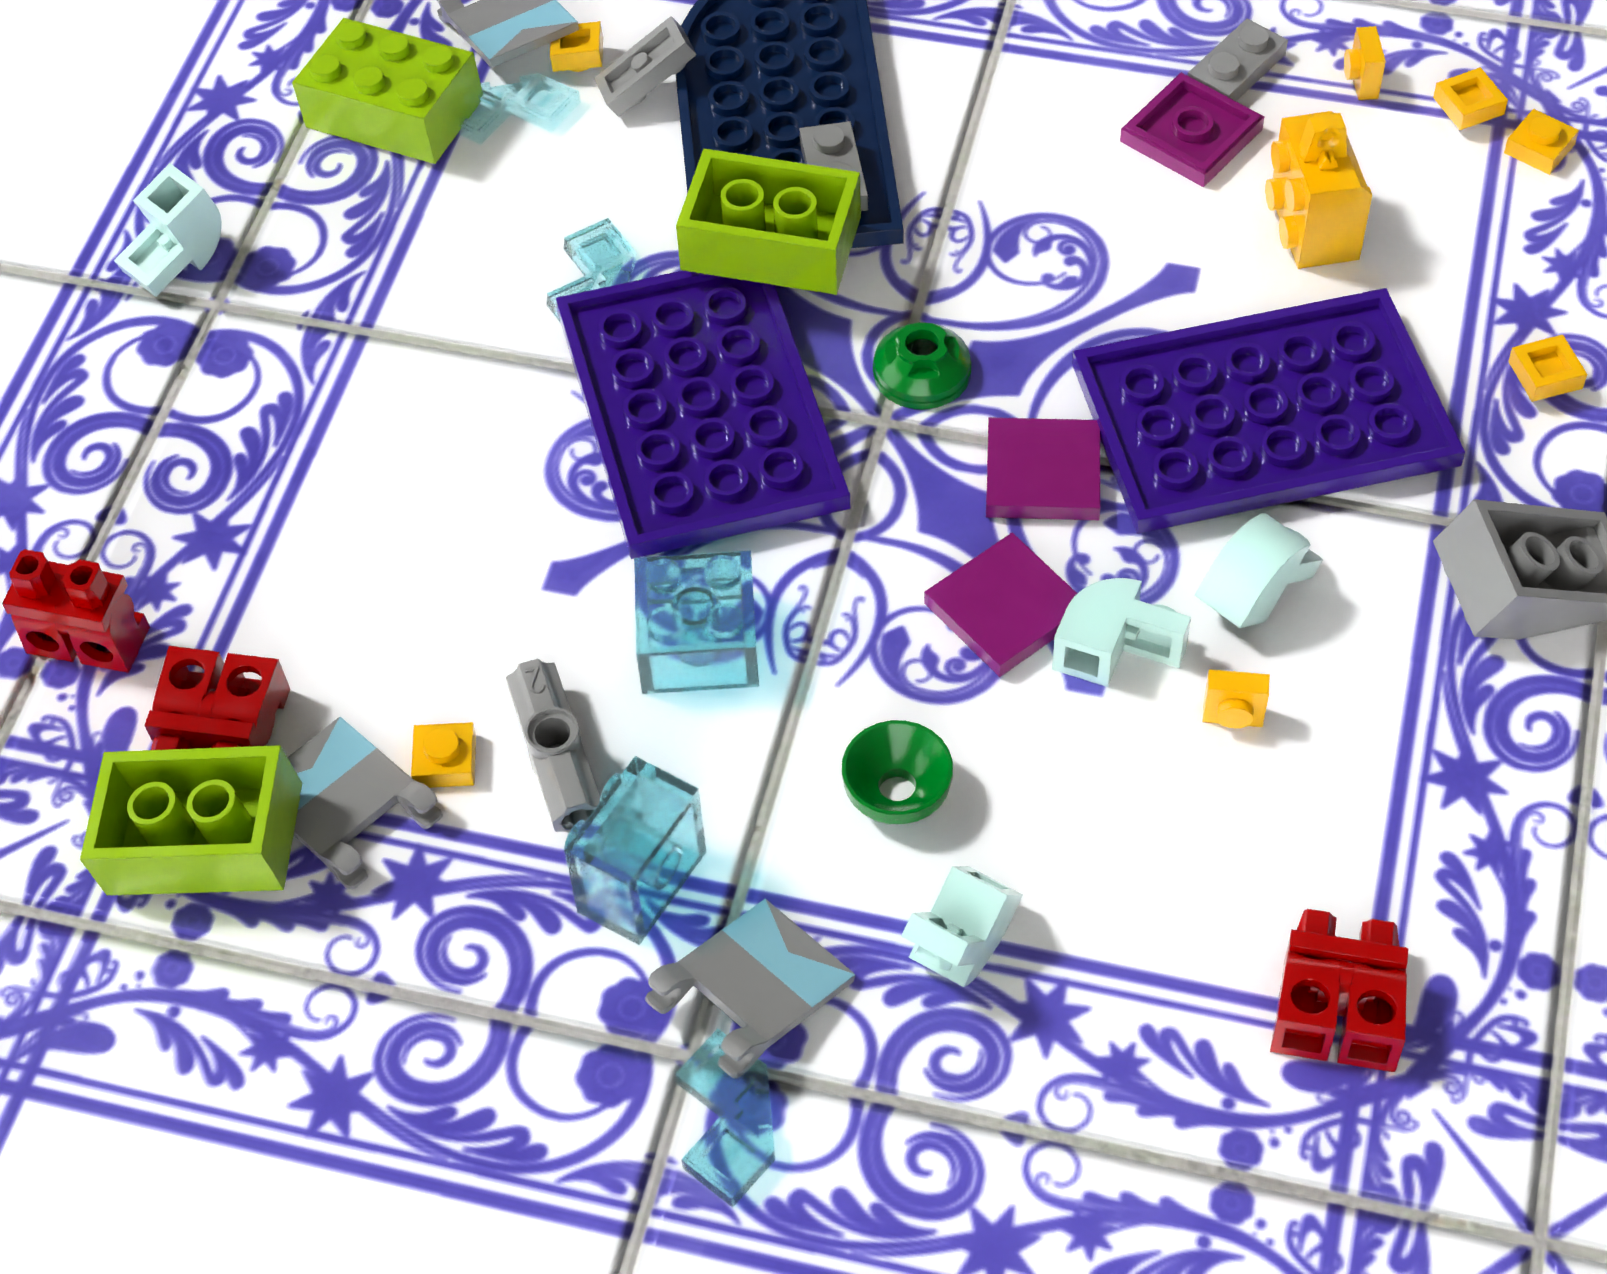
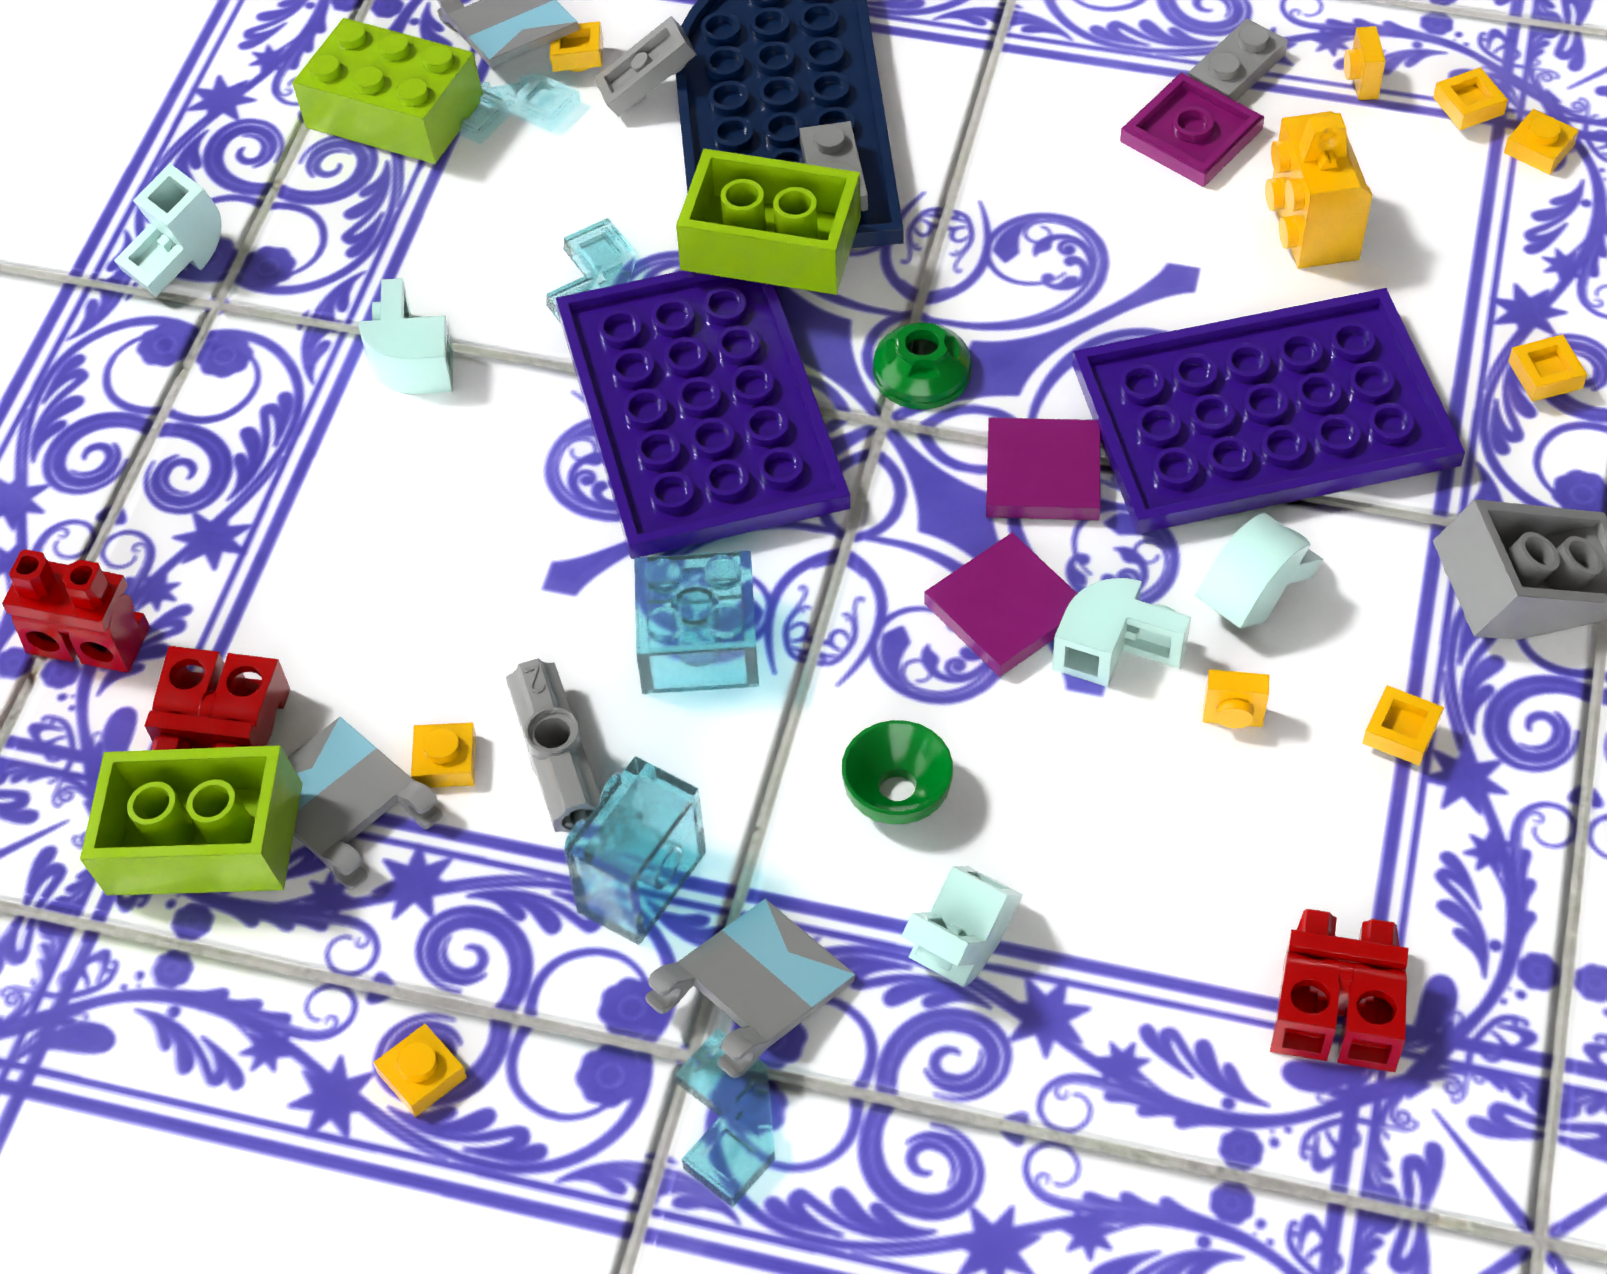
(407, 351): none -> light aqua brick
(420, 1070): none -> yellow plate
(1403, 725): none -> yellow plate

